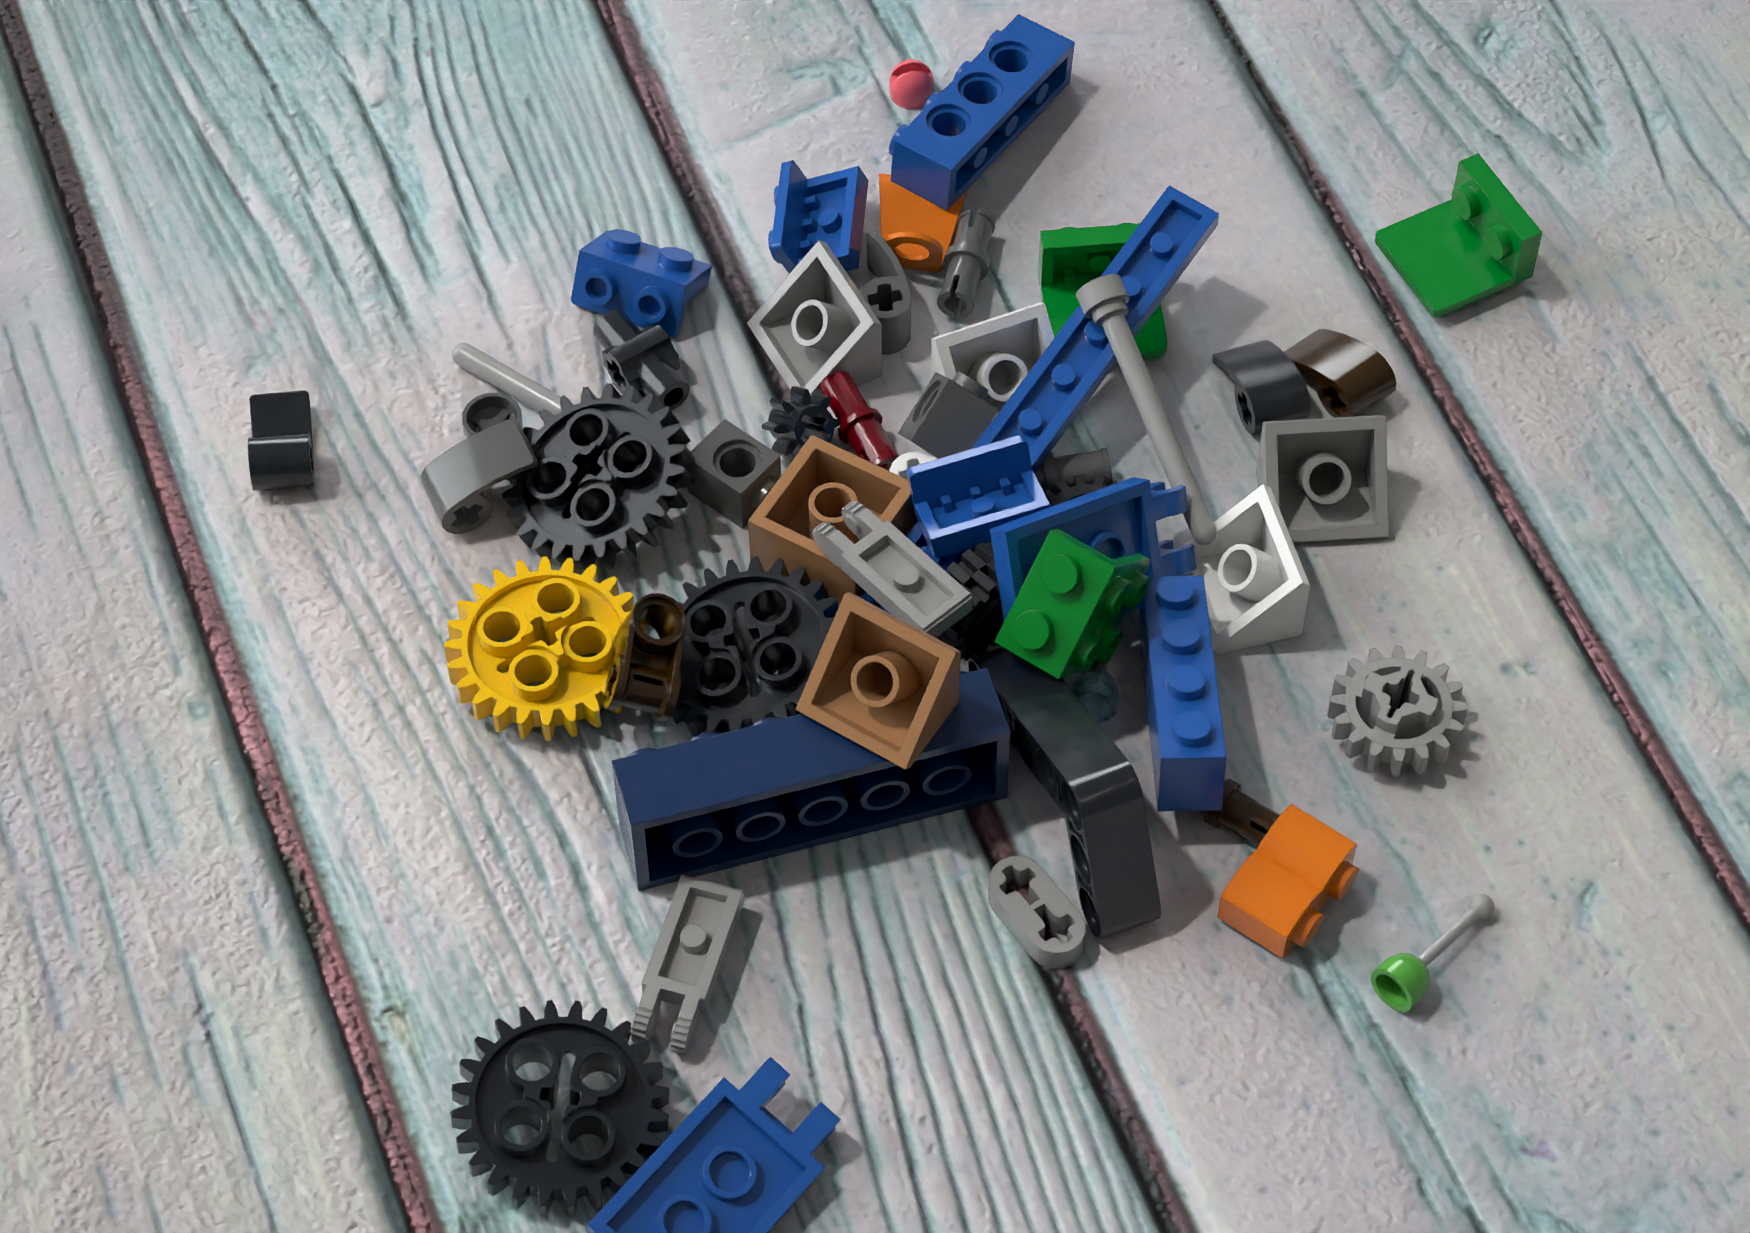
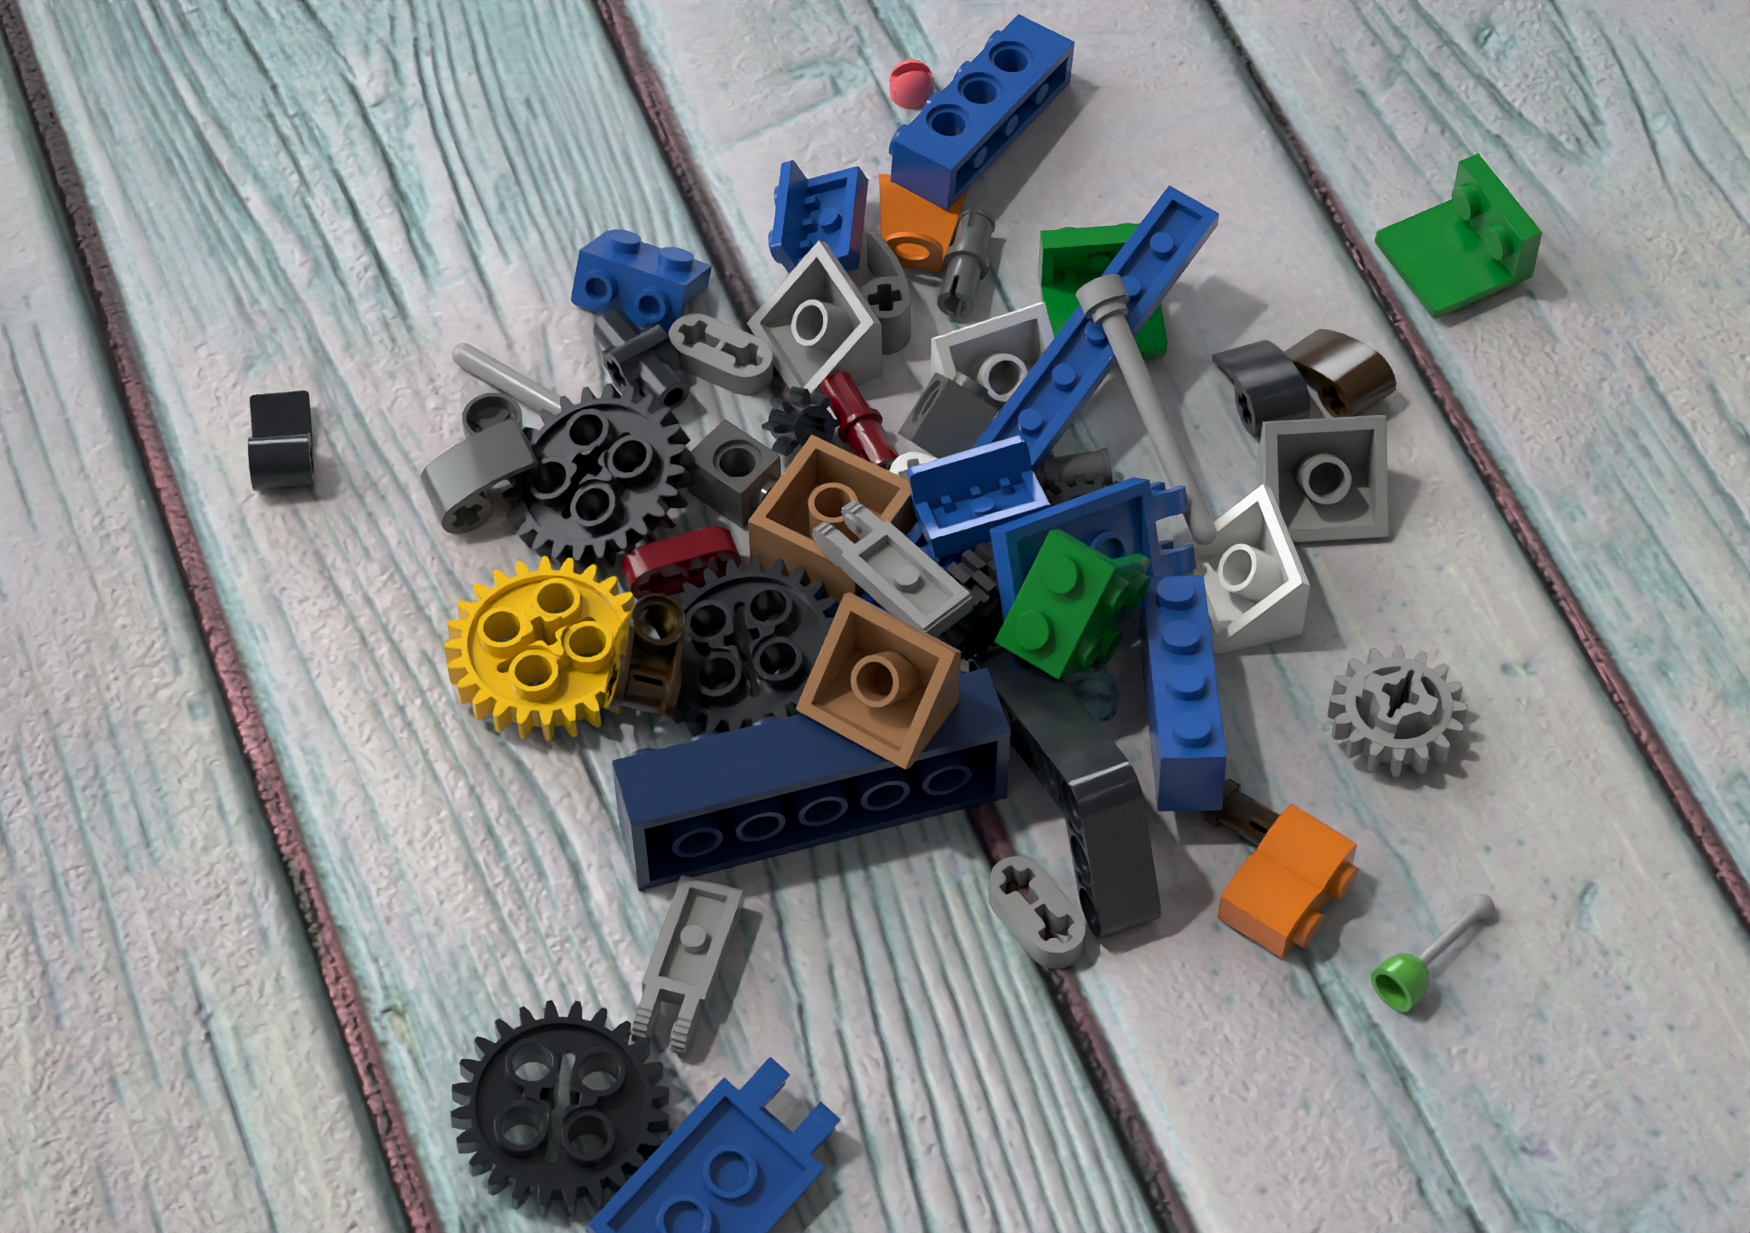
(679, 559): none -> dark red beam
(721, 353): none -> light grey beam

